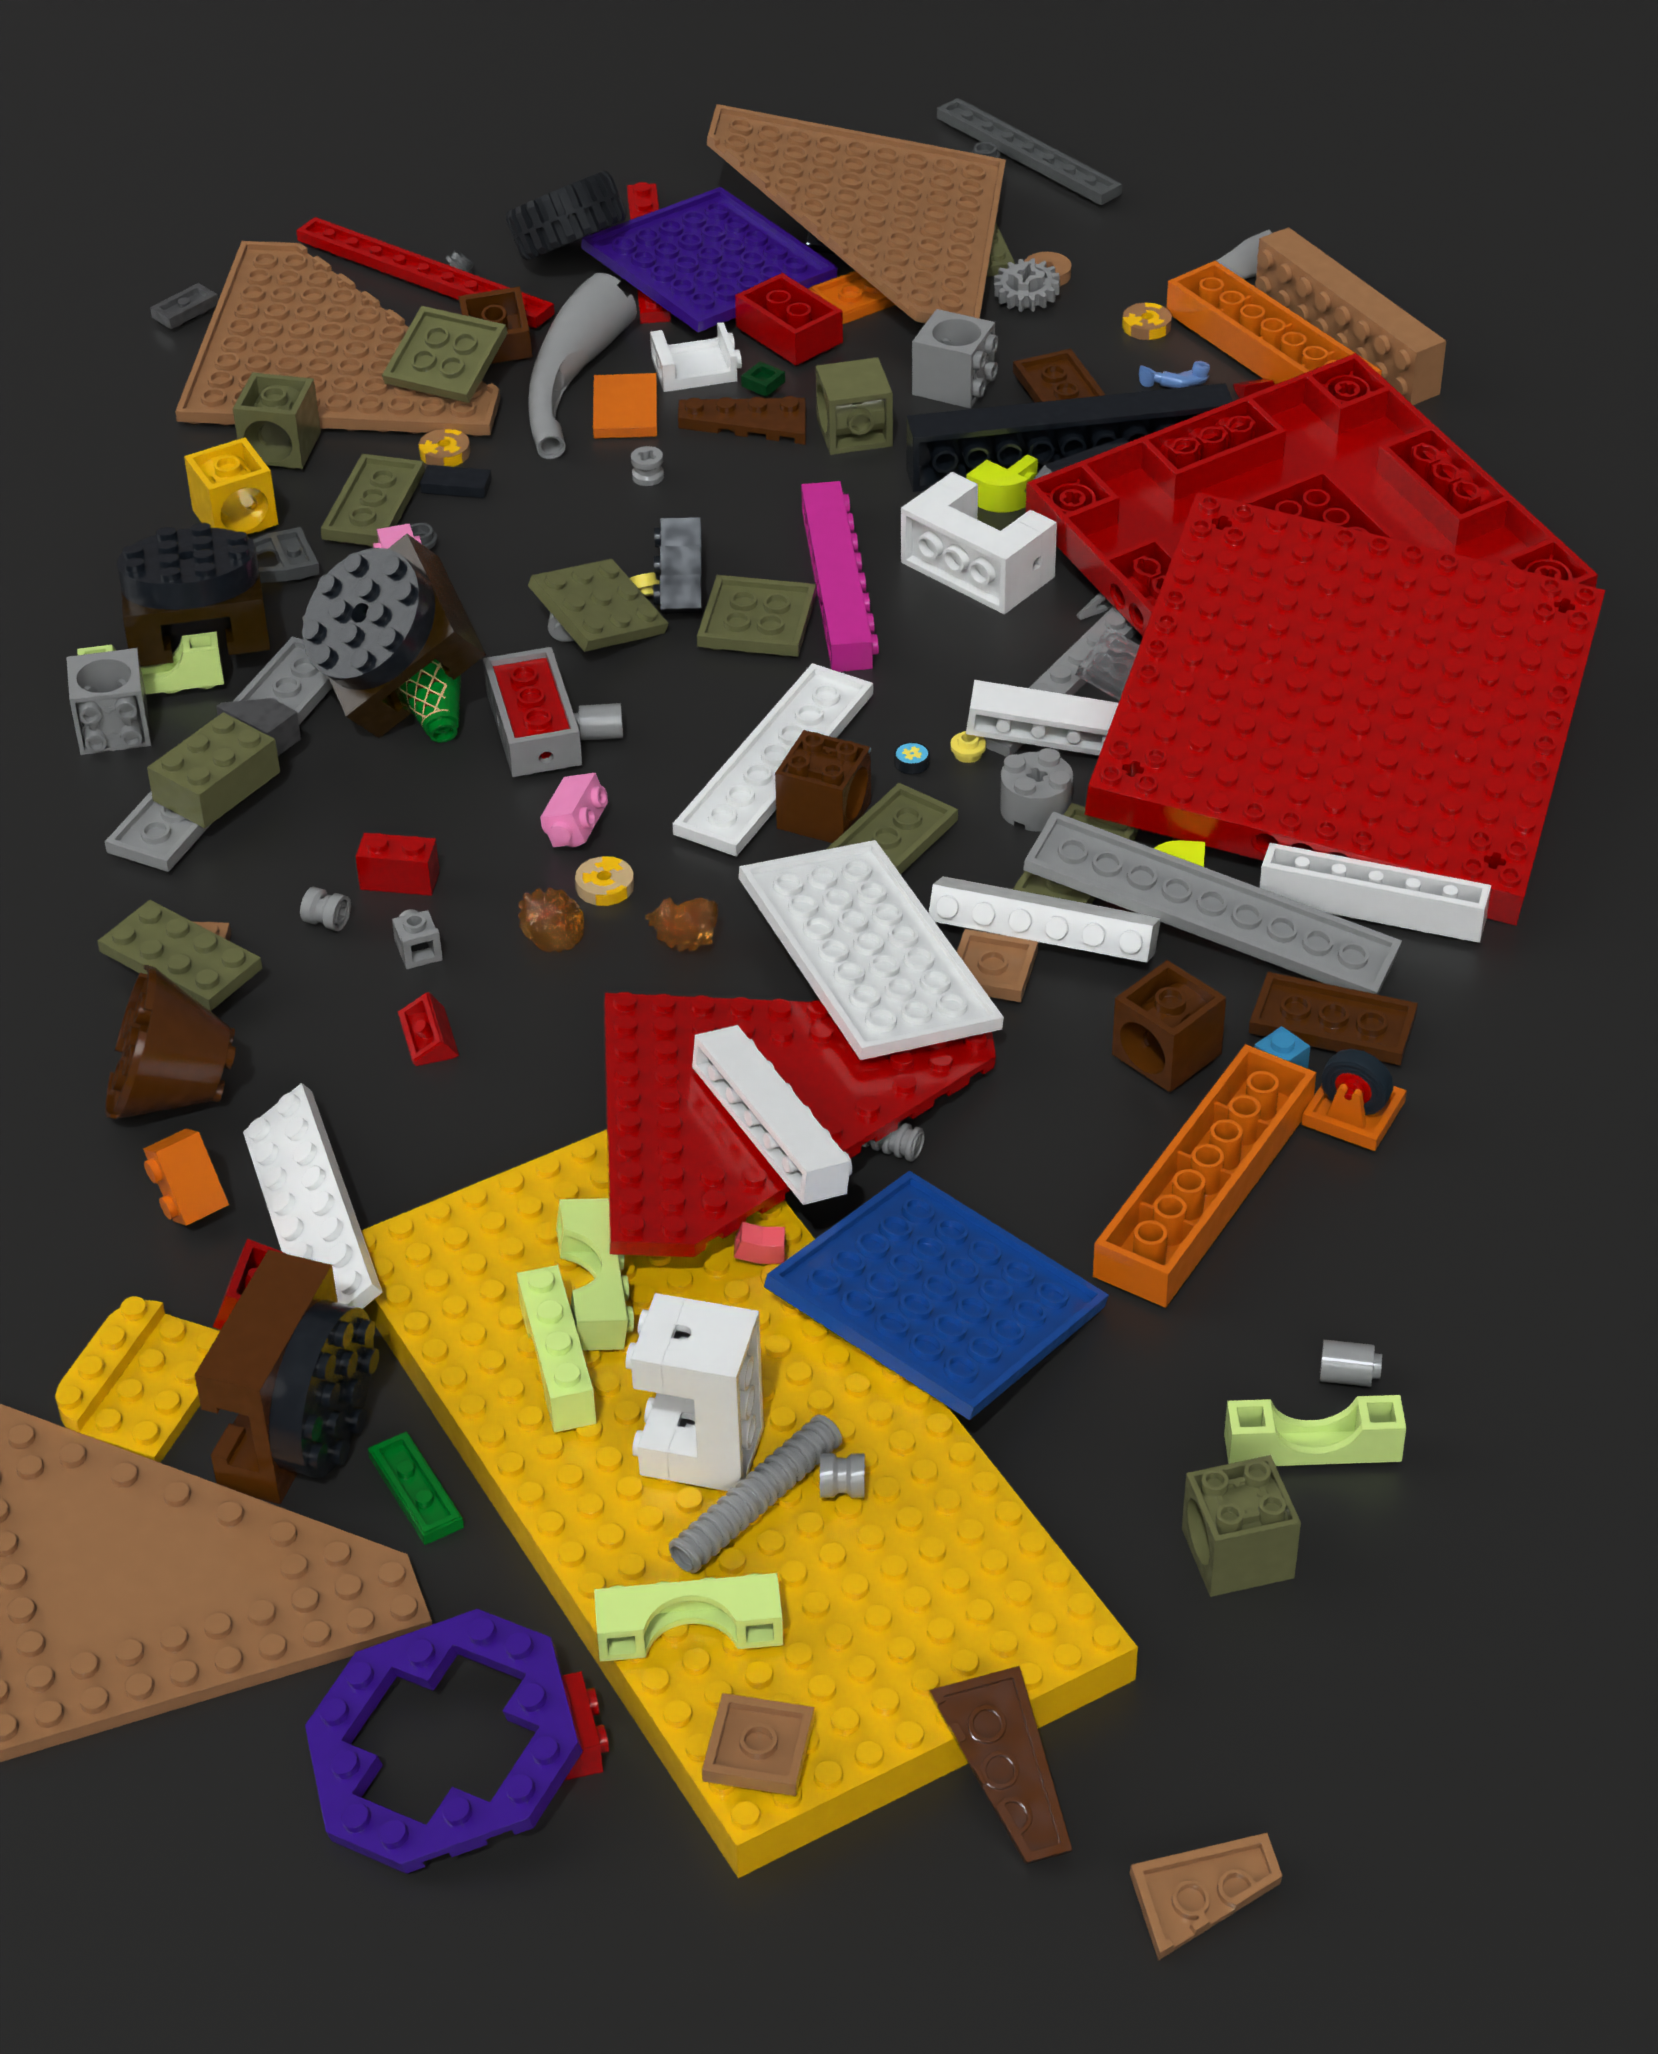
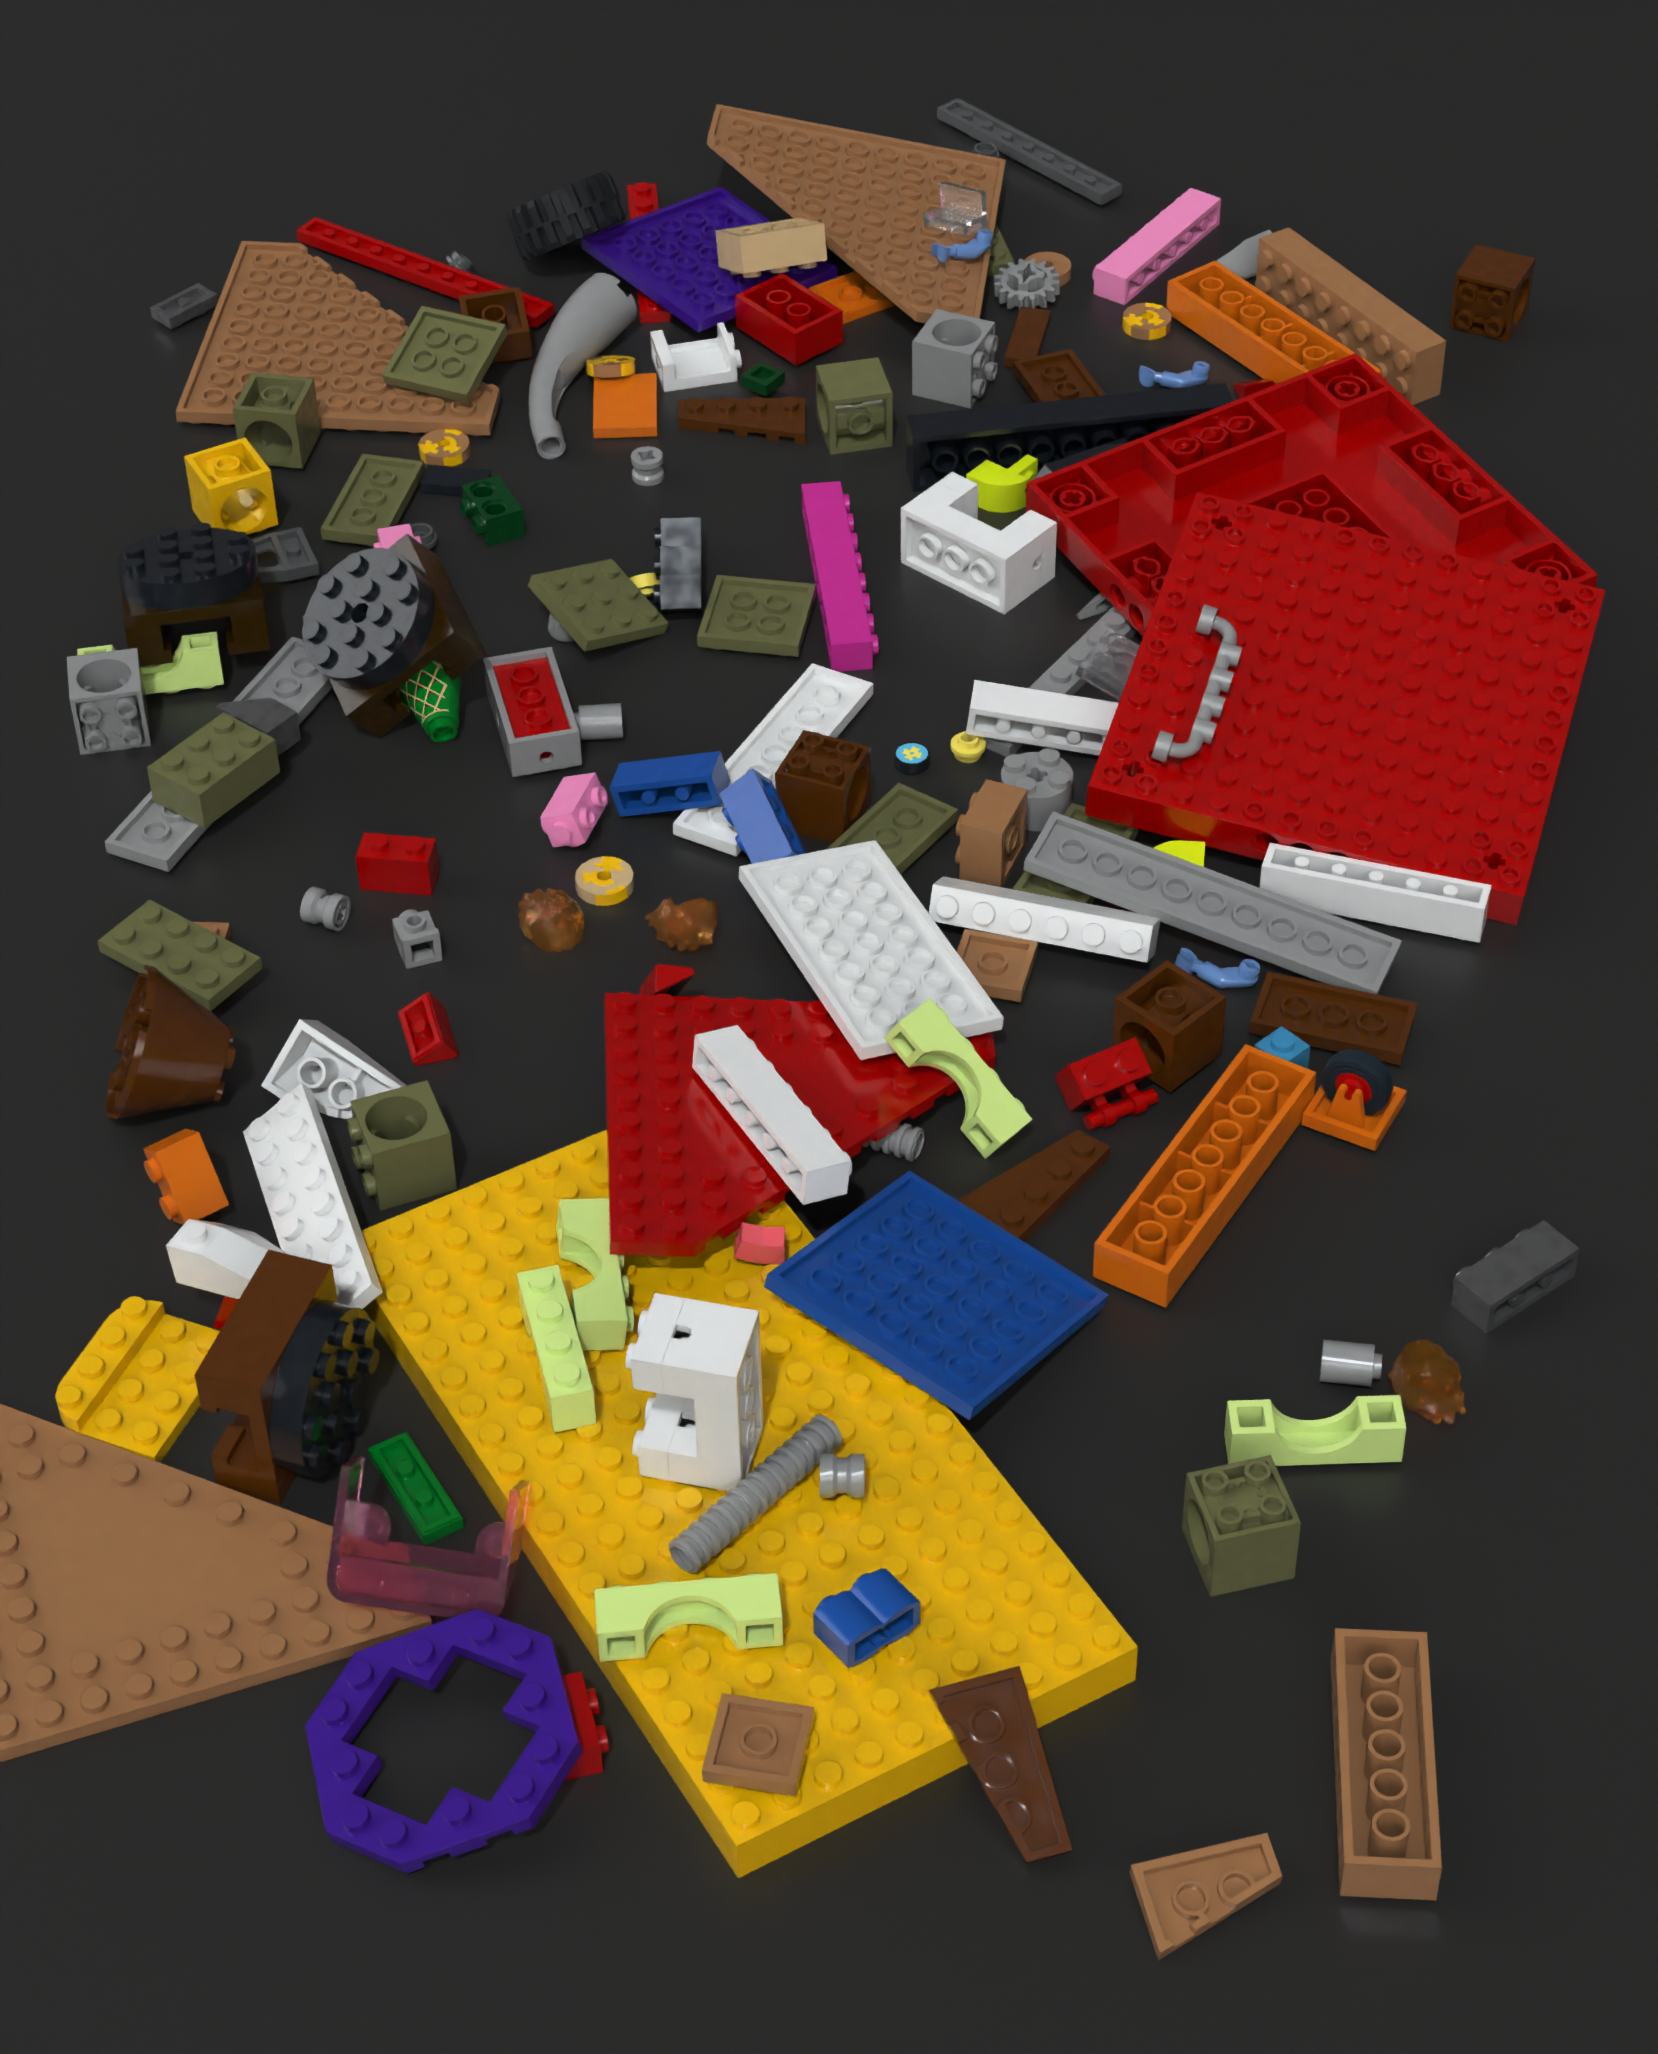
(217, 1256): none -> white wedge
(329, 1068): none -> white wedge
(402, 1145): none -> olive brick
(419, 1578): none -> clear pink windscreen
(492, 511): none -> dark green brick
(611, 366): none -> piece
(666, 980): none -> red slope
(669, 783): none -> blue brick
(760, 819): none -> brick
(771, 246): none -> tan brick
(866, 1617): none -> blue brick
(932, 1040): none -> yellowish green arch
(961, 210): none -> clear panel
(970, 250): none -> medium blue arm
(992, 833): none -> medium nougat brick
(1027, 335): none -> reddish brown tile
(1038, 1186): none -> reddish brown wing
(1105, 1074): none -> red brick
(1156, 246): none -> bright pink brick
(1211, 702): none -> light grey bar
(1229, 977): none -> medium blue arm
(1385, 1765): none -> medium nougat brick
(1428, 1381): none -> clear orange hair
(1492, 293): none -> reddish brown brick
(1514, 1276): none -> flat silver brick

